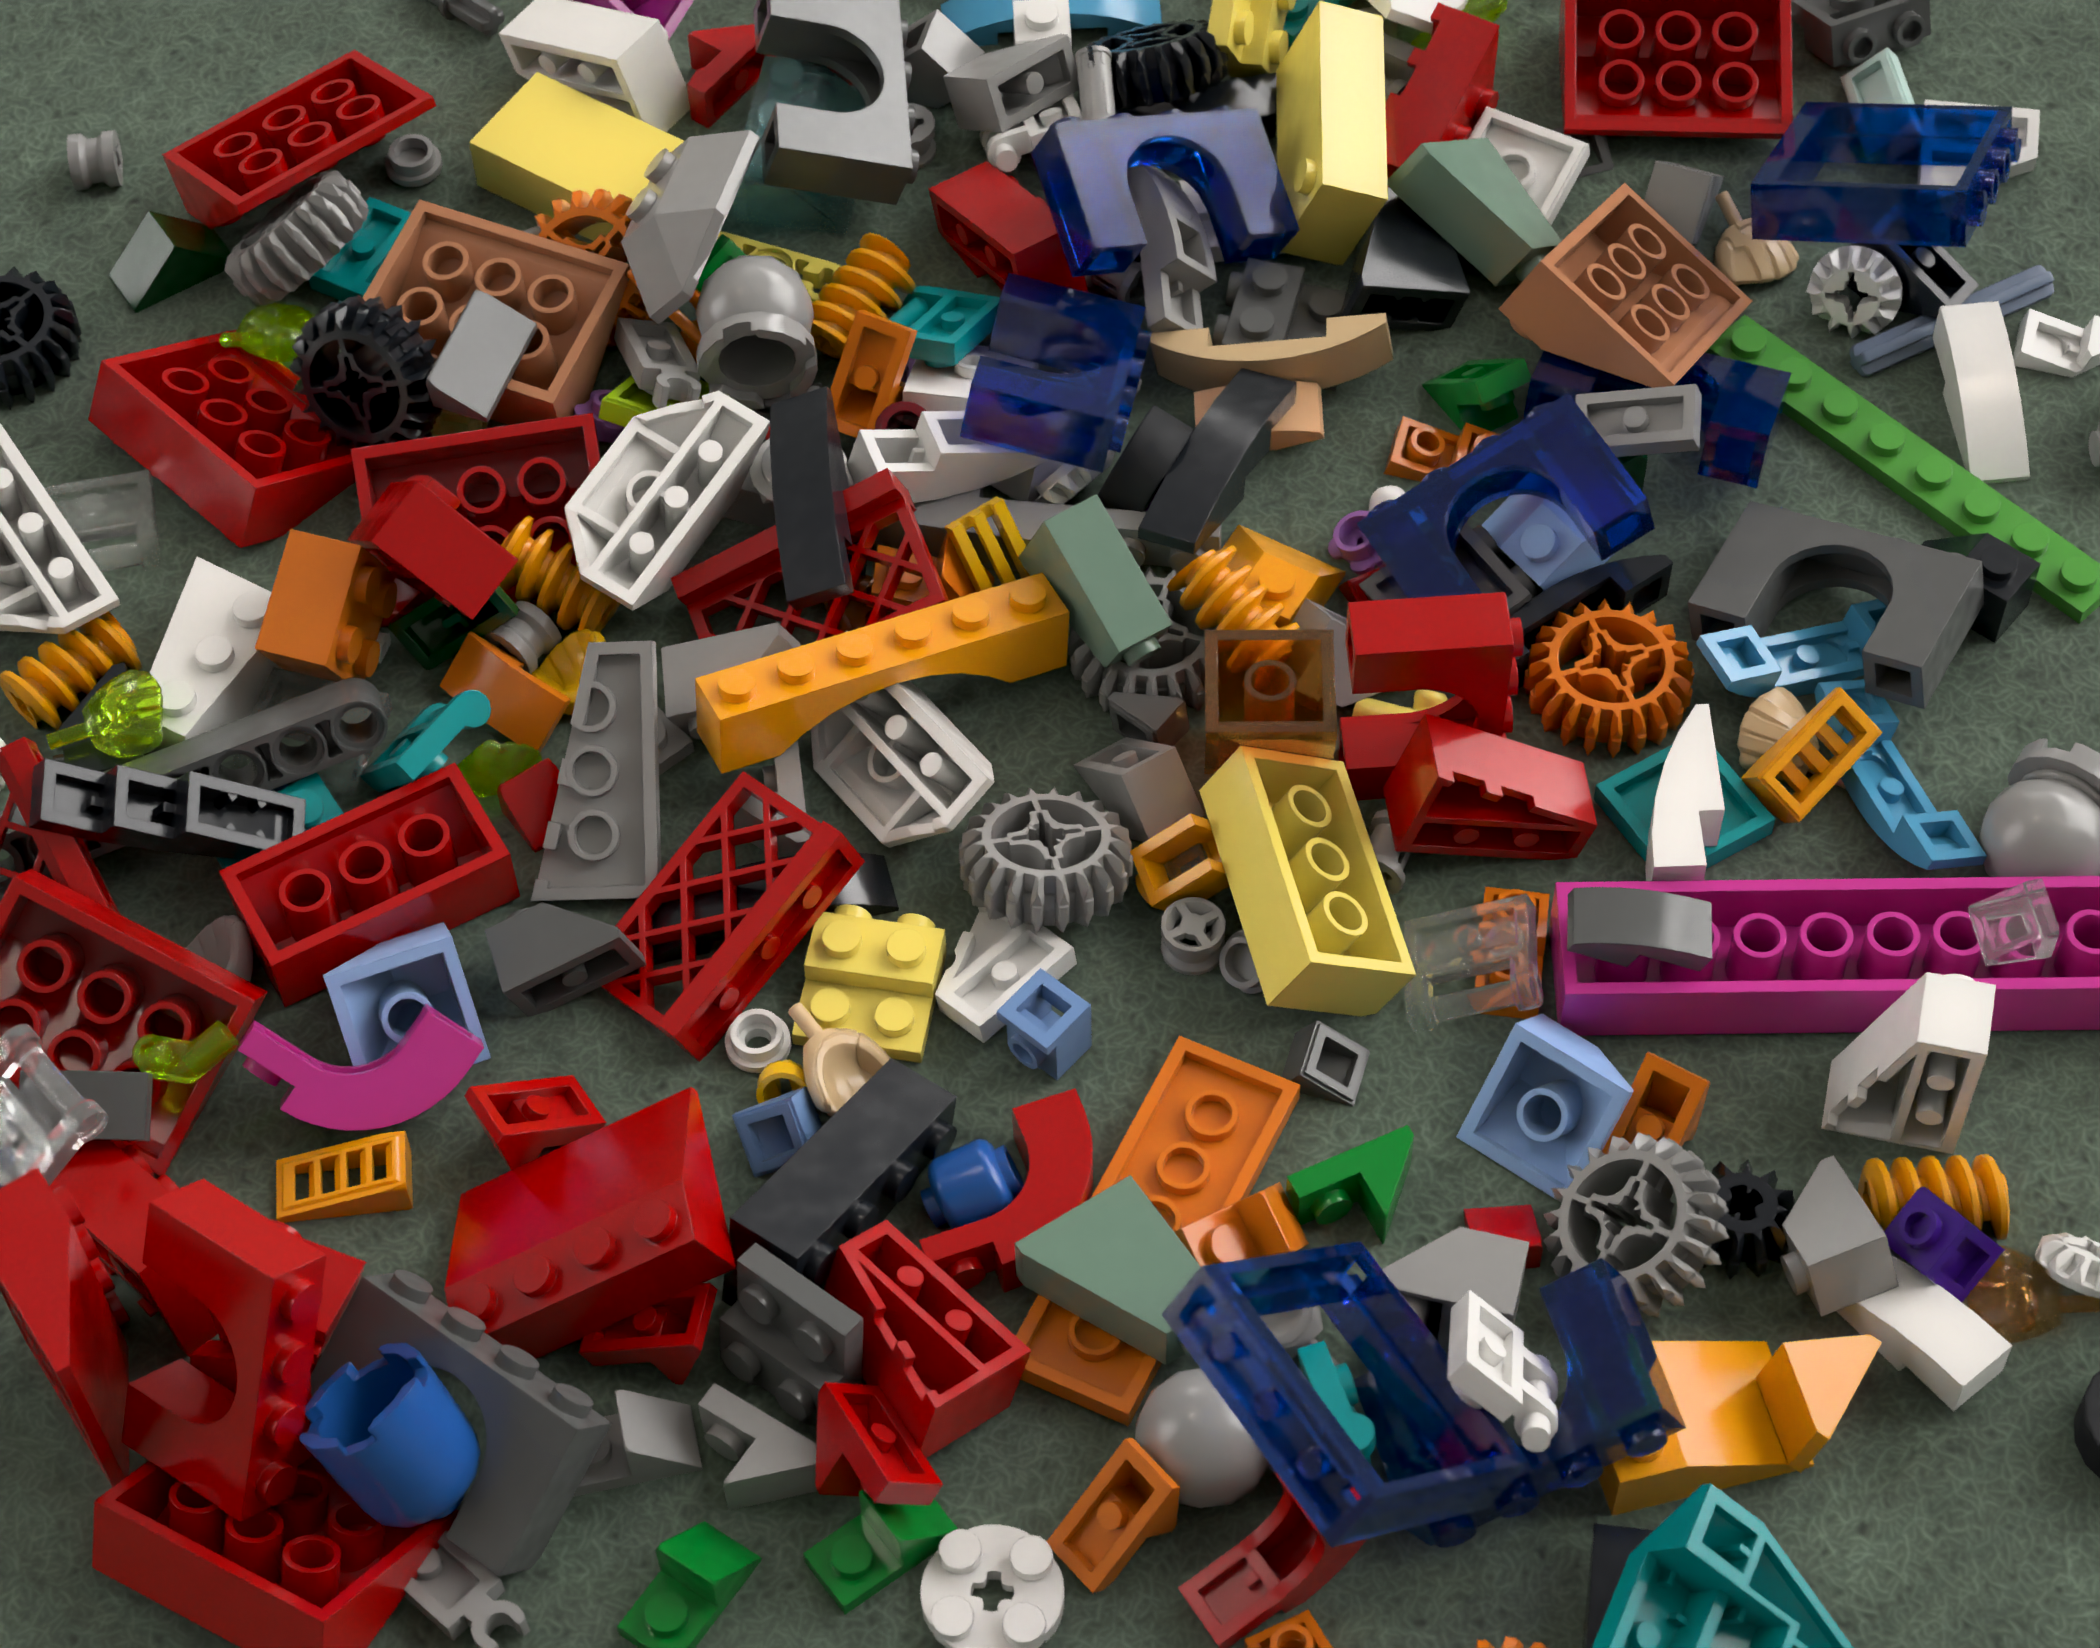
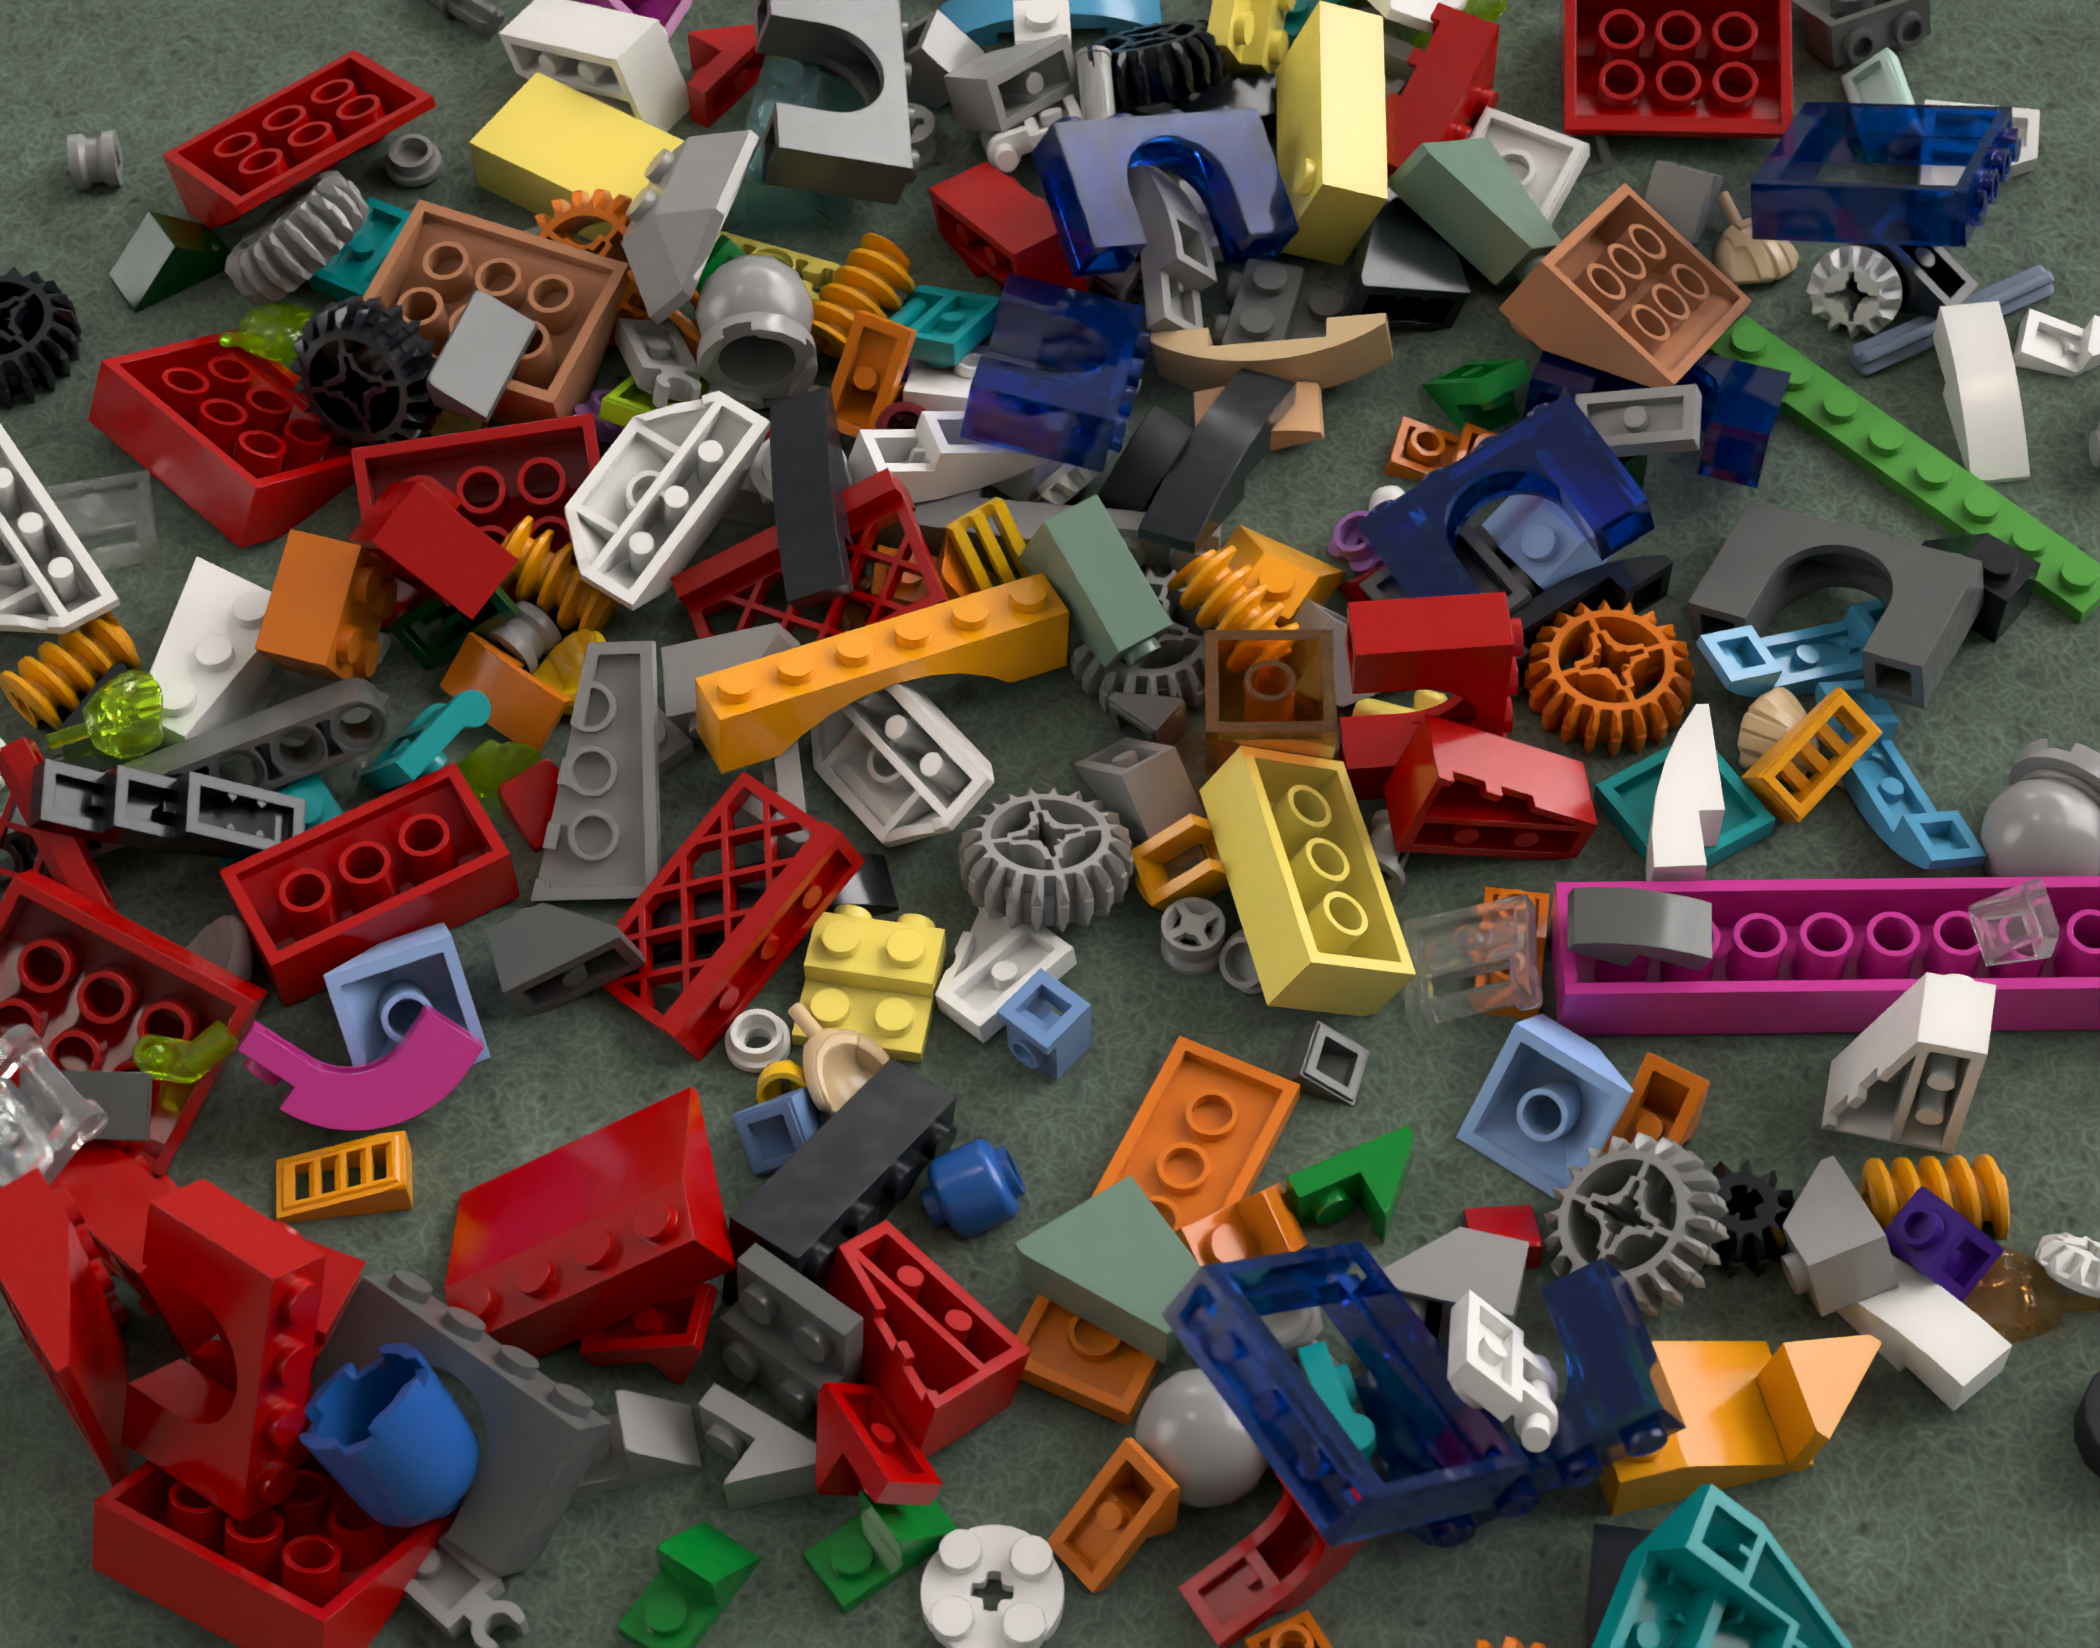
(533, 1115): red slope -> none
(1058, 1157): red arch -> none

